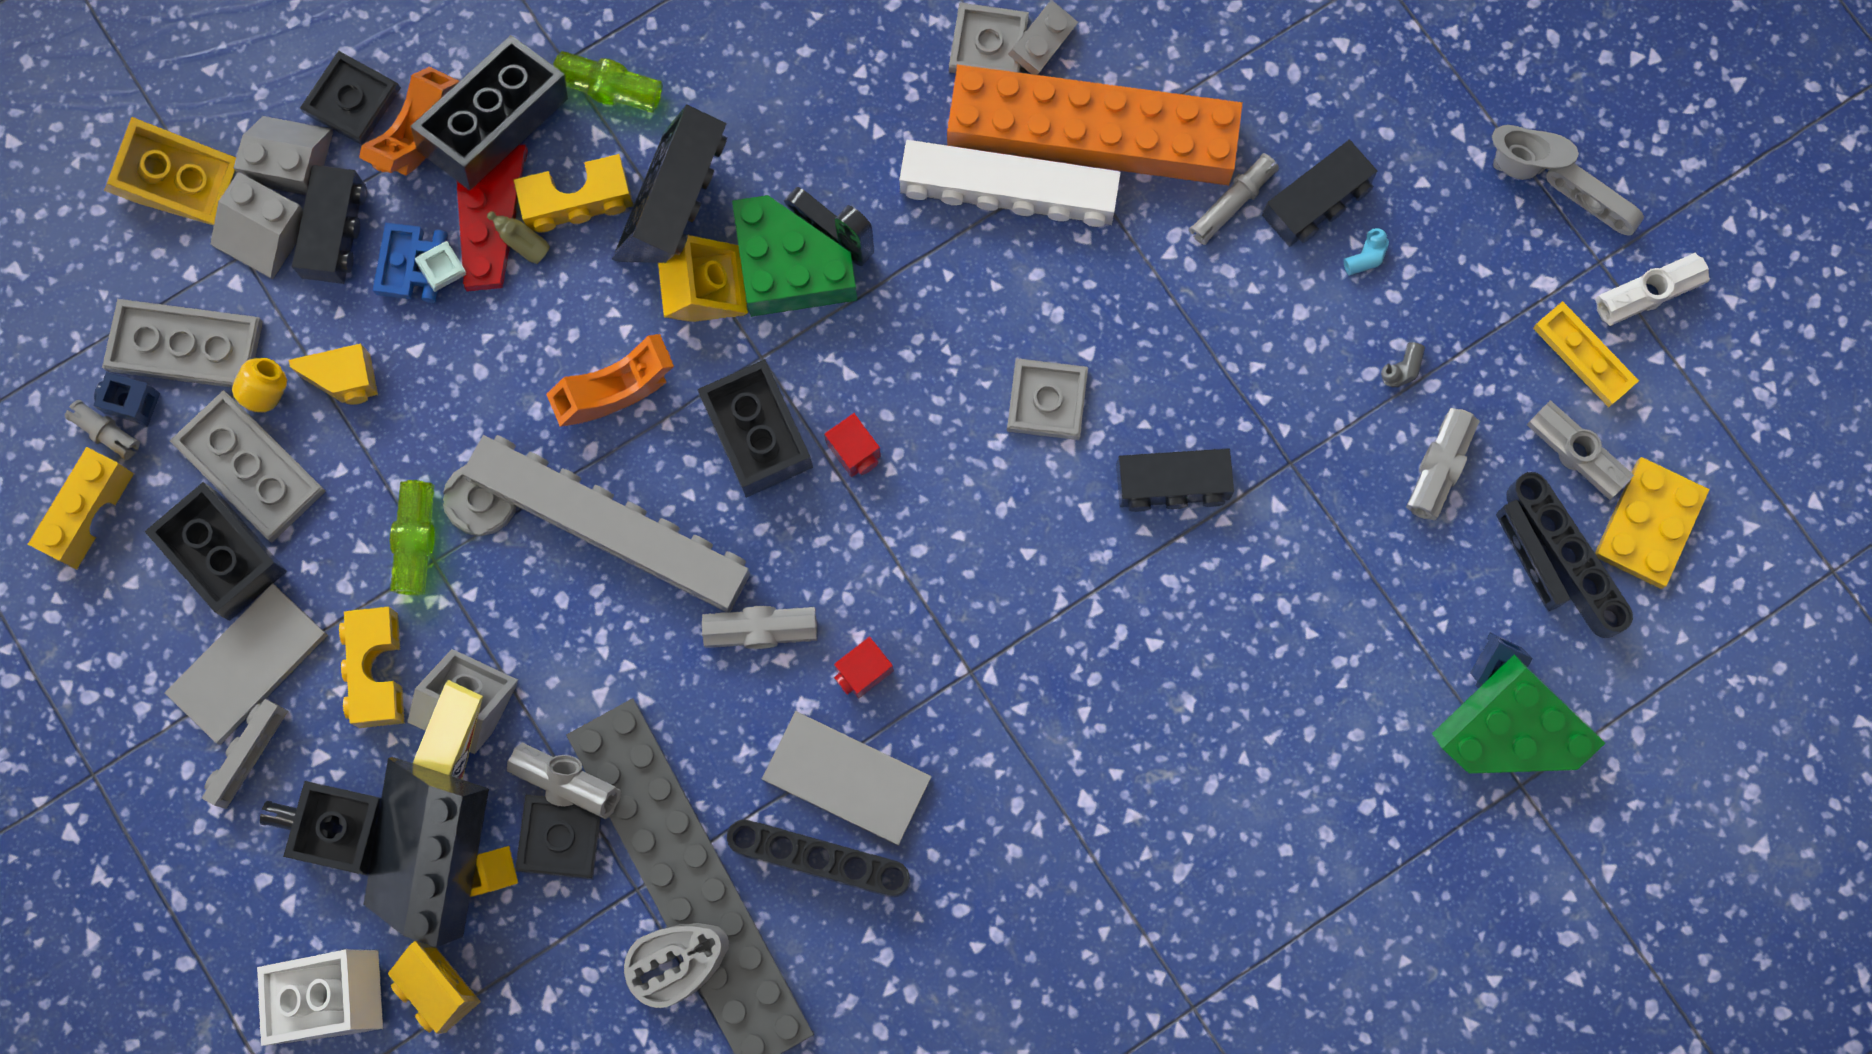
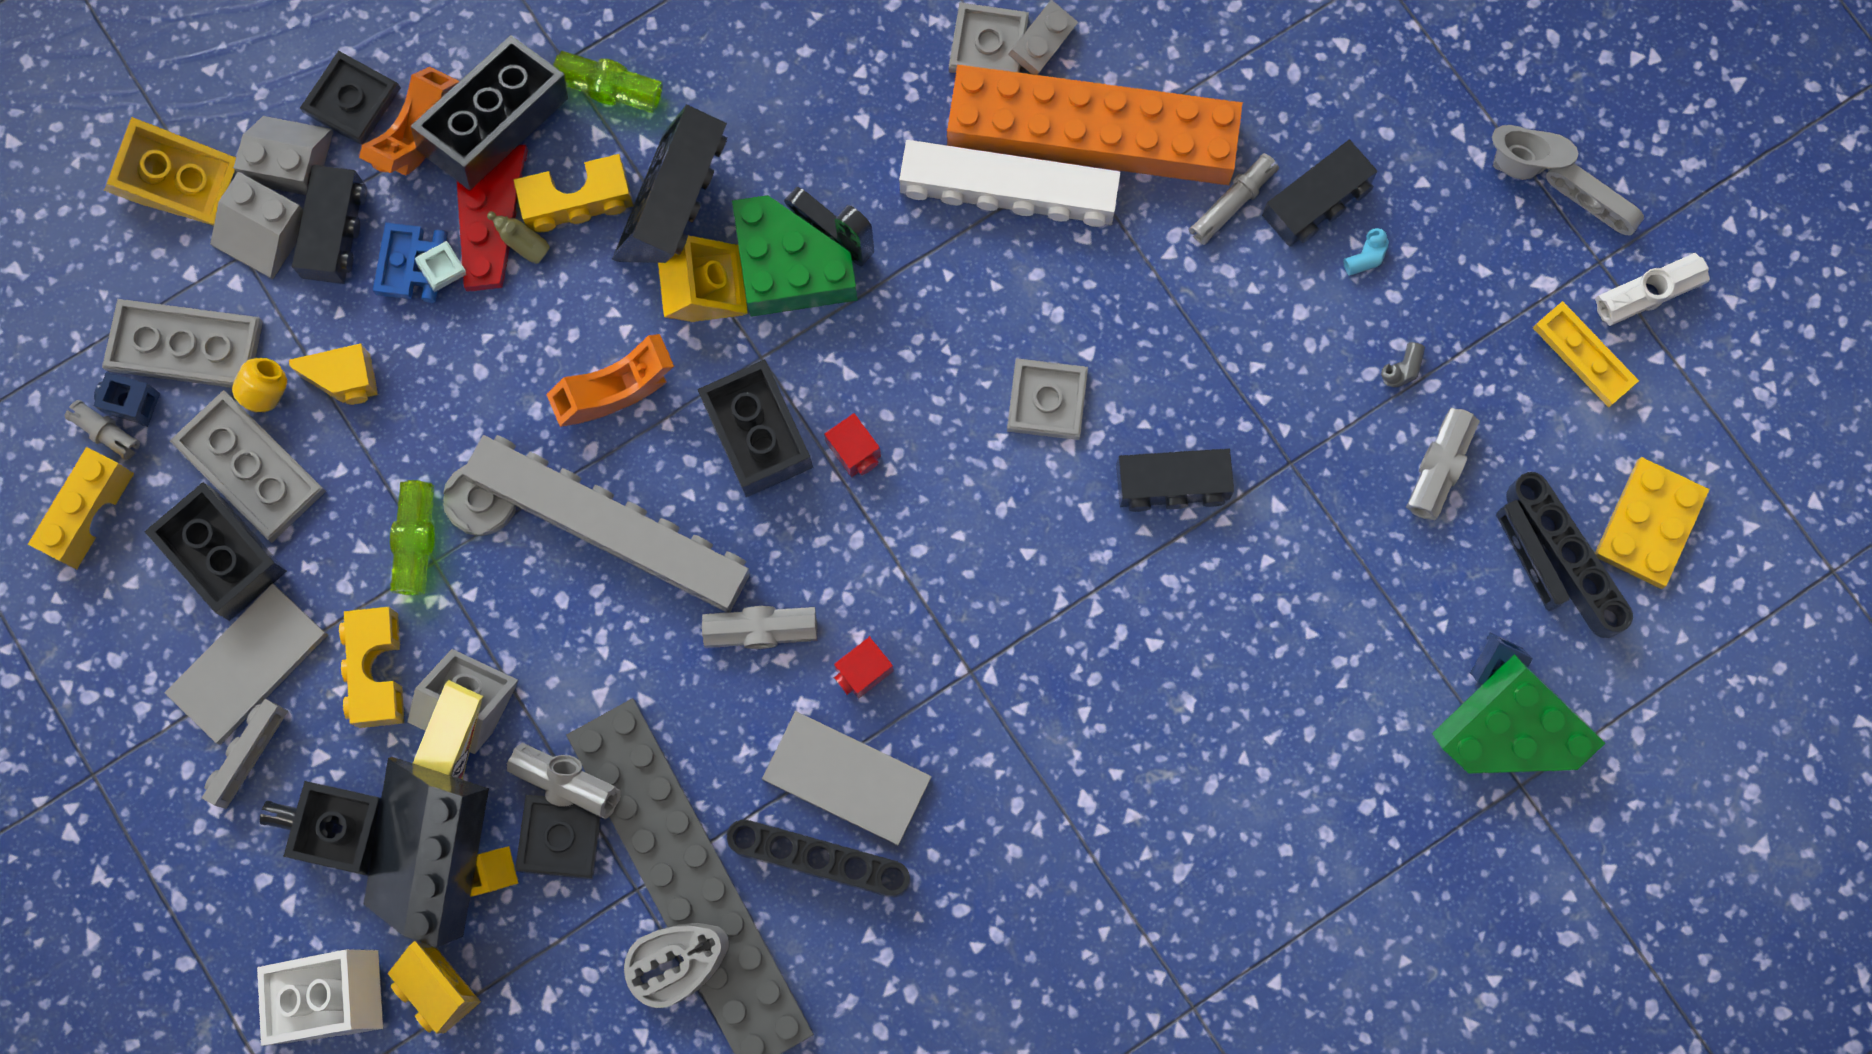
(1597, 467): light grey piece -> none

